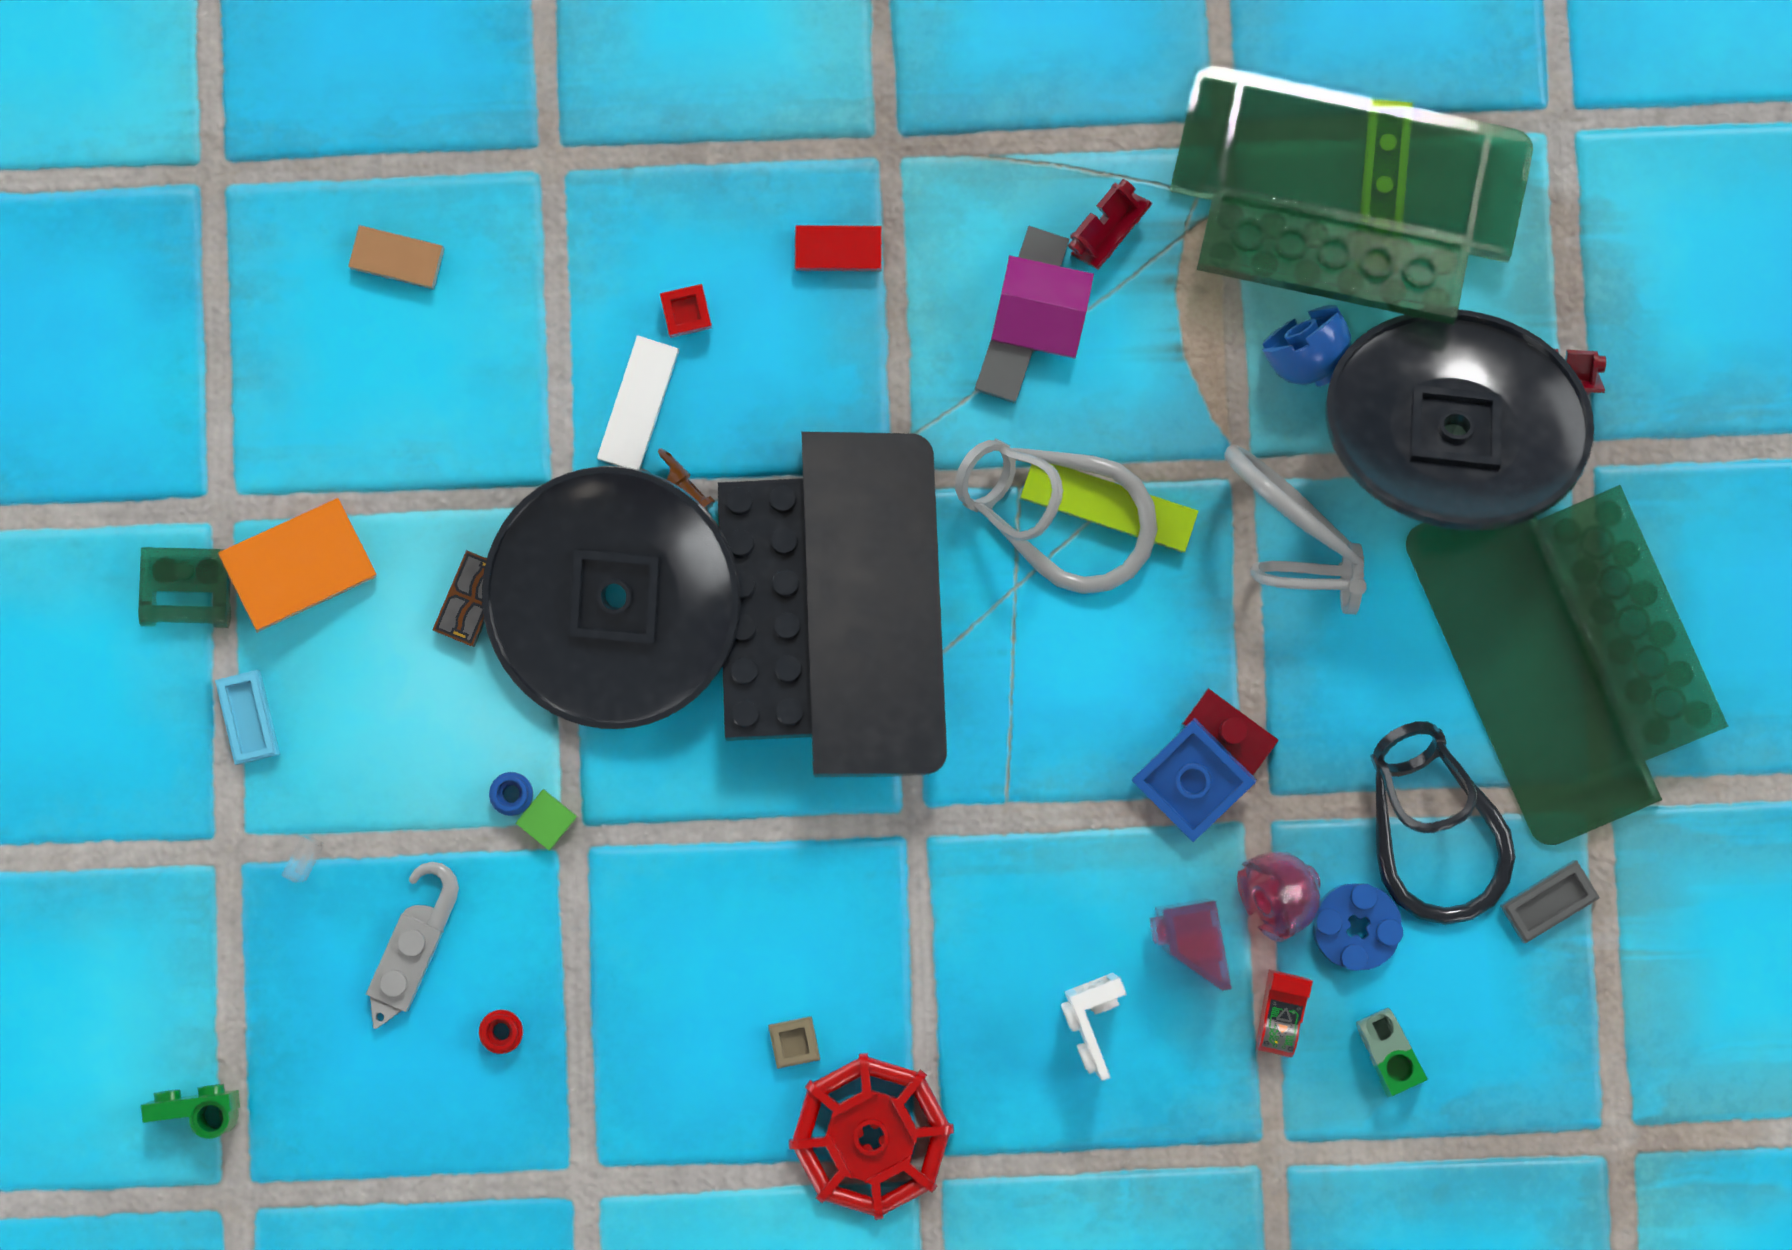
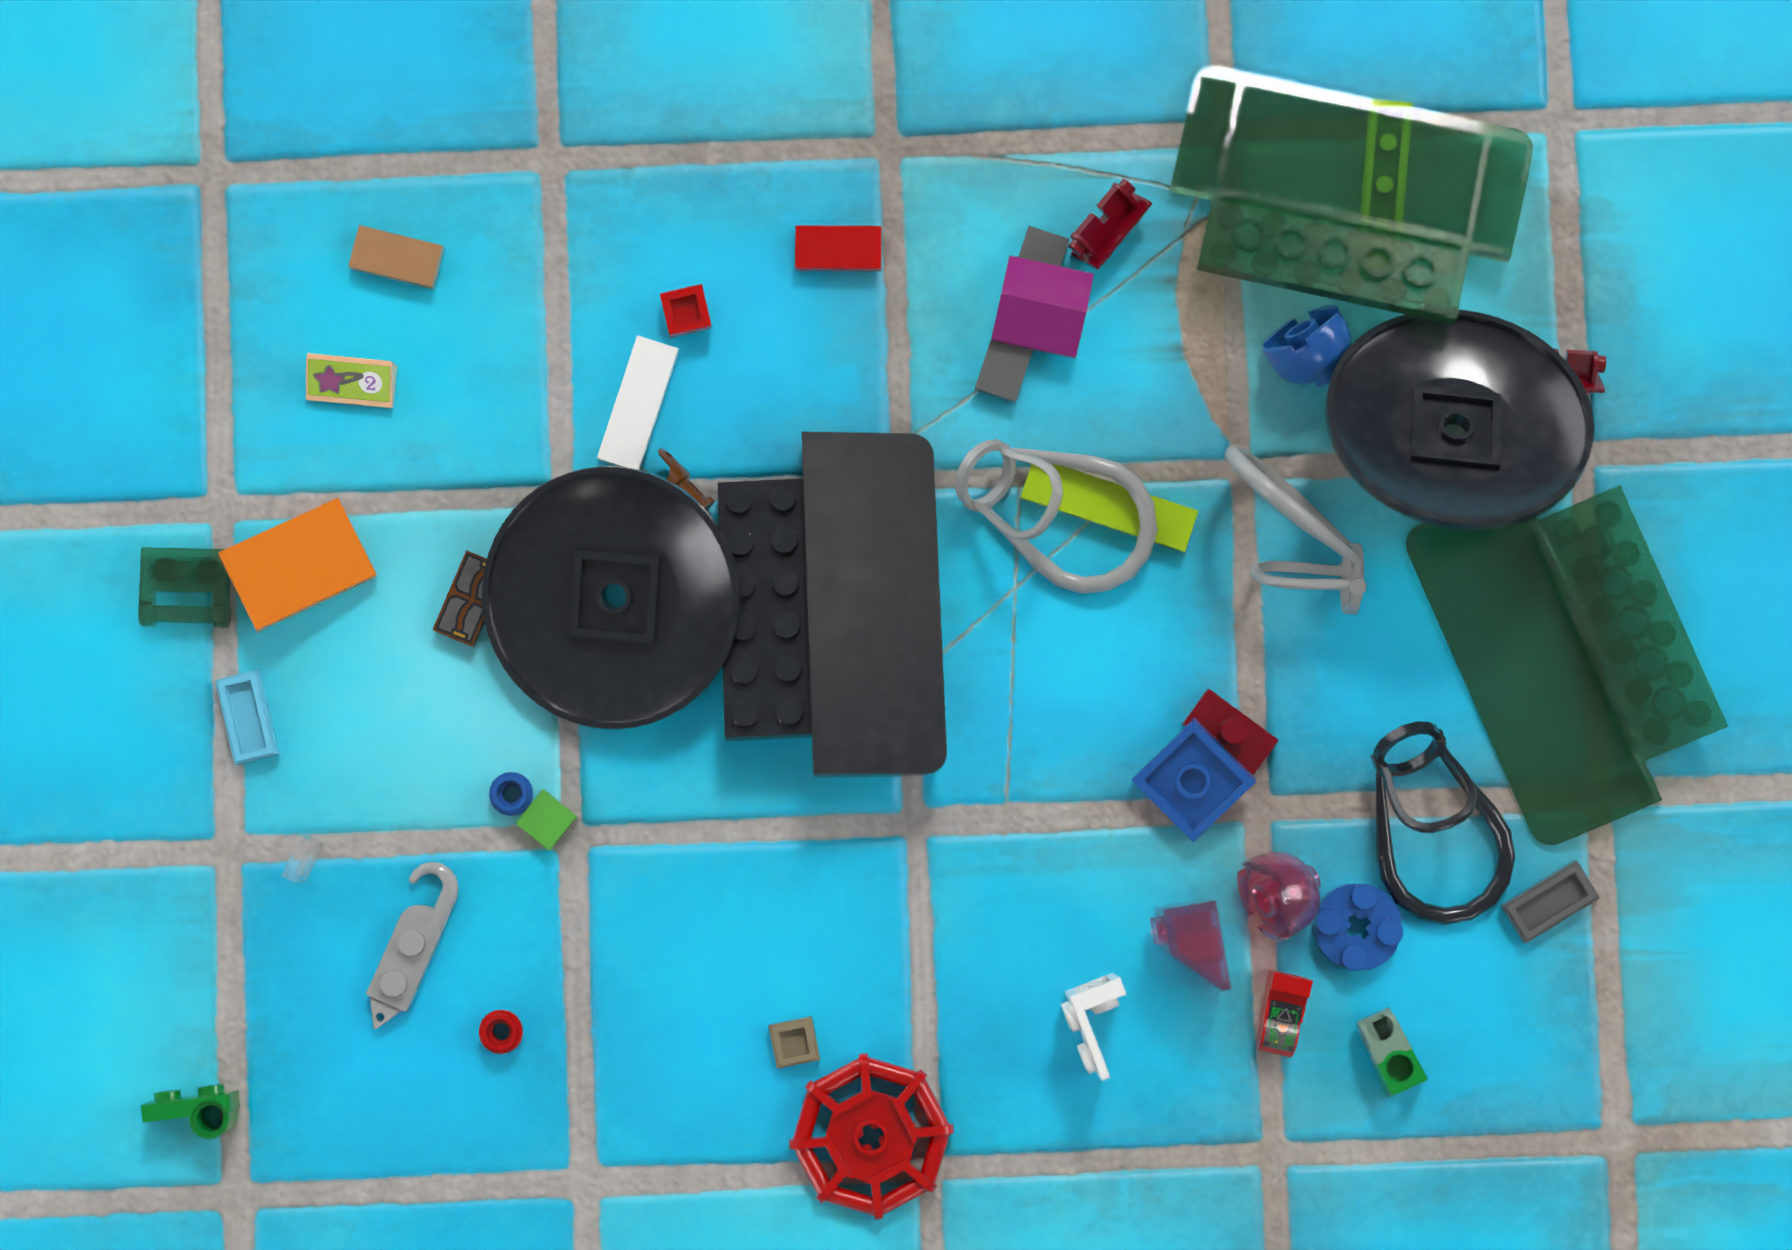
(350, 380): none -> slope

